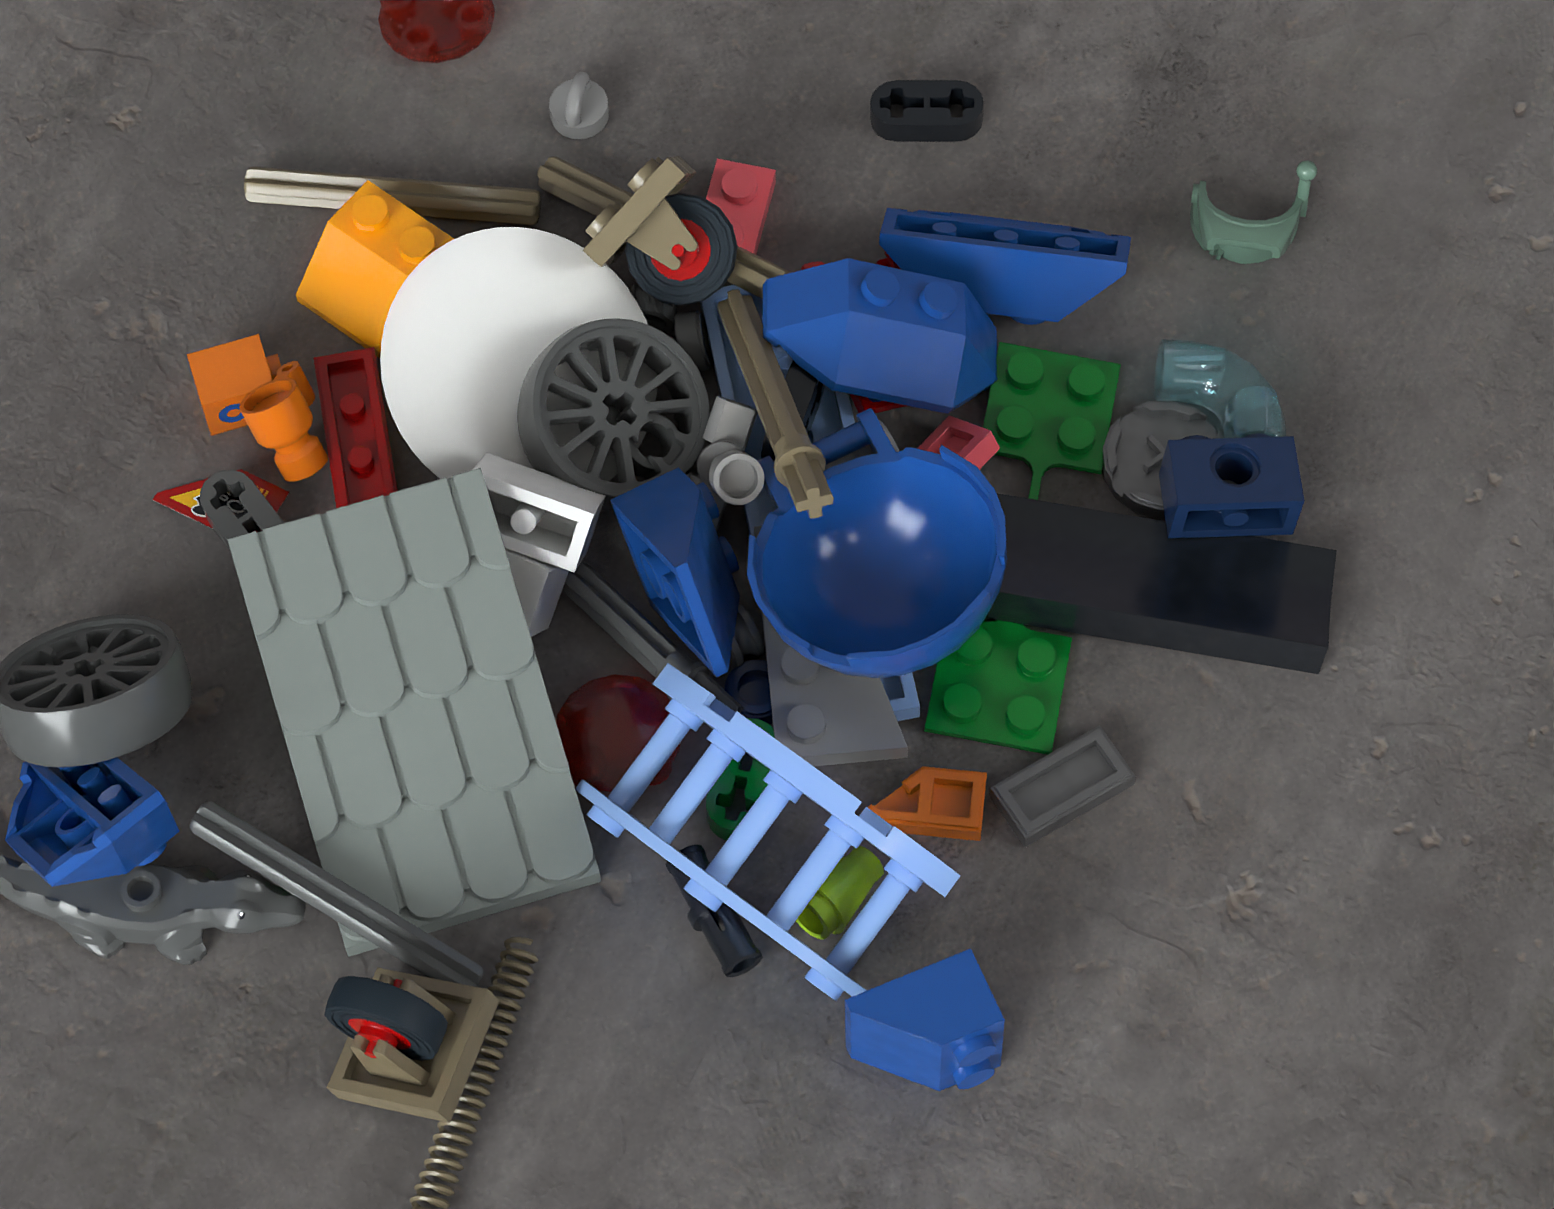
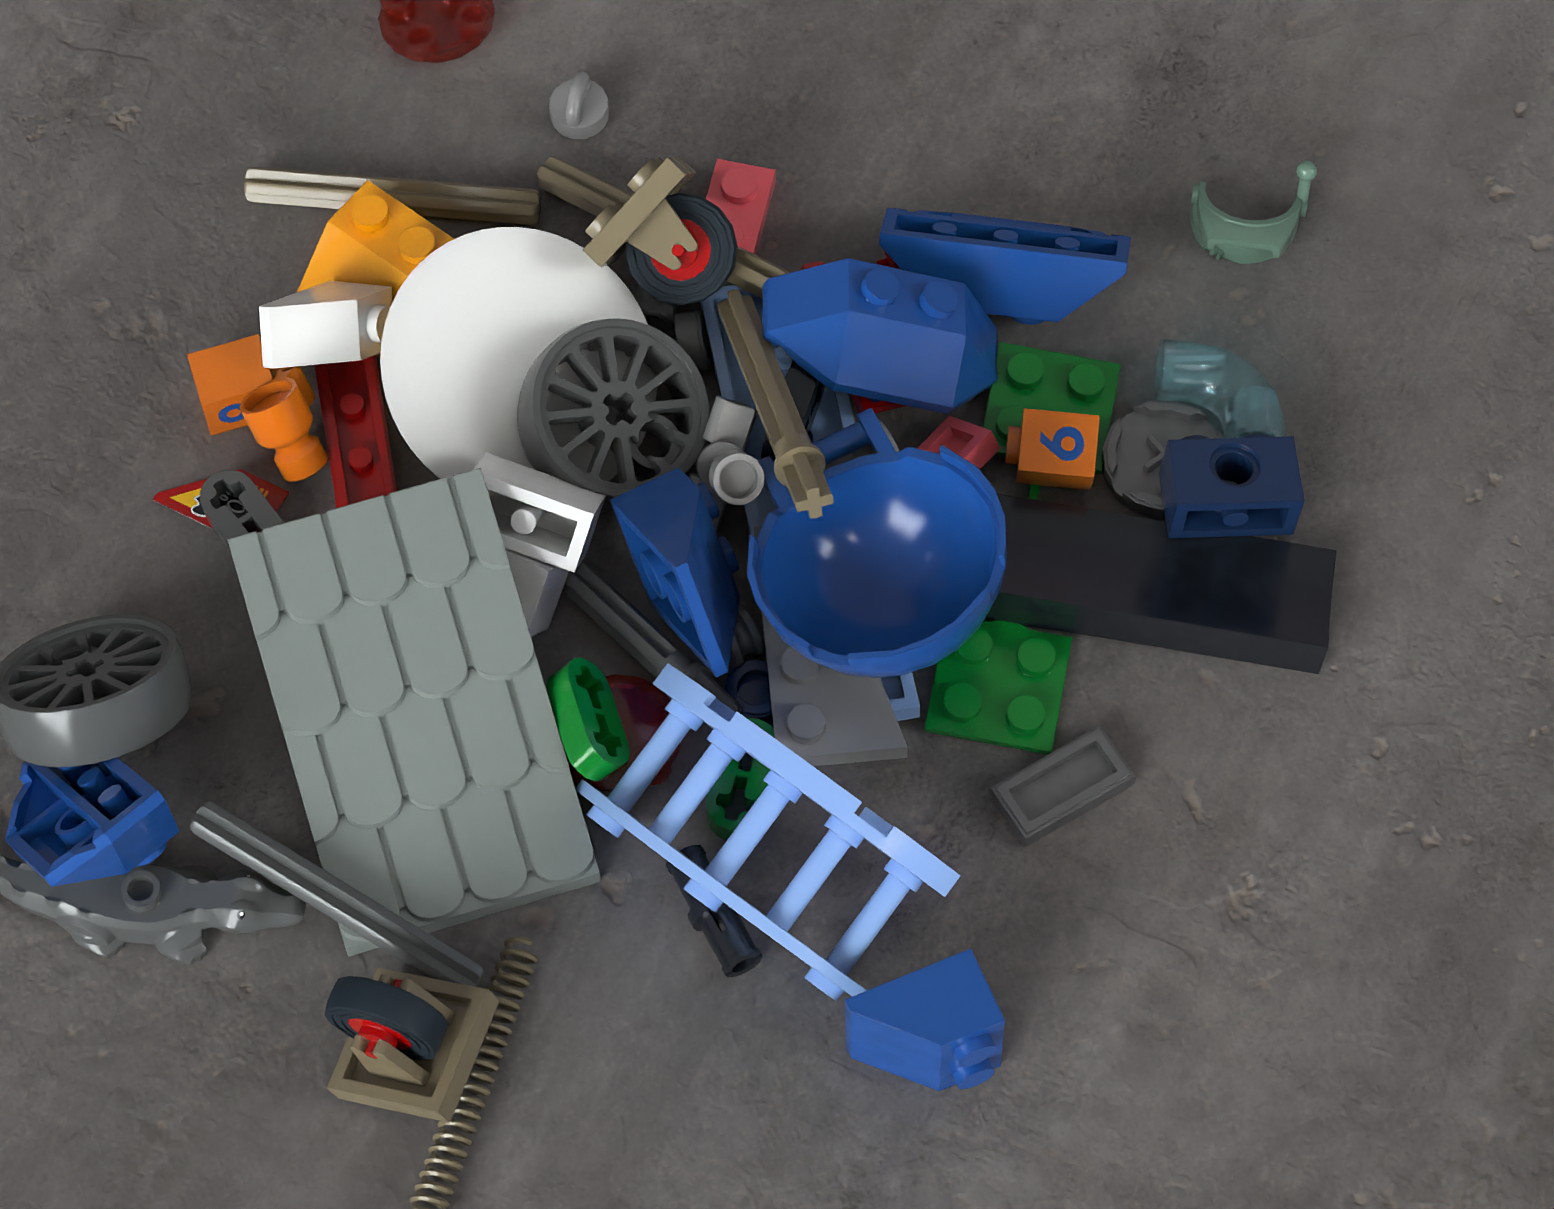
(324, 324): none -> white slope
(587, 719): none -> green beam
(841, 894): lime cone -> none
(926, 110): black beam -> none
(937, 804): orange tile -> none
(1054, 448): none -> orange brick

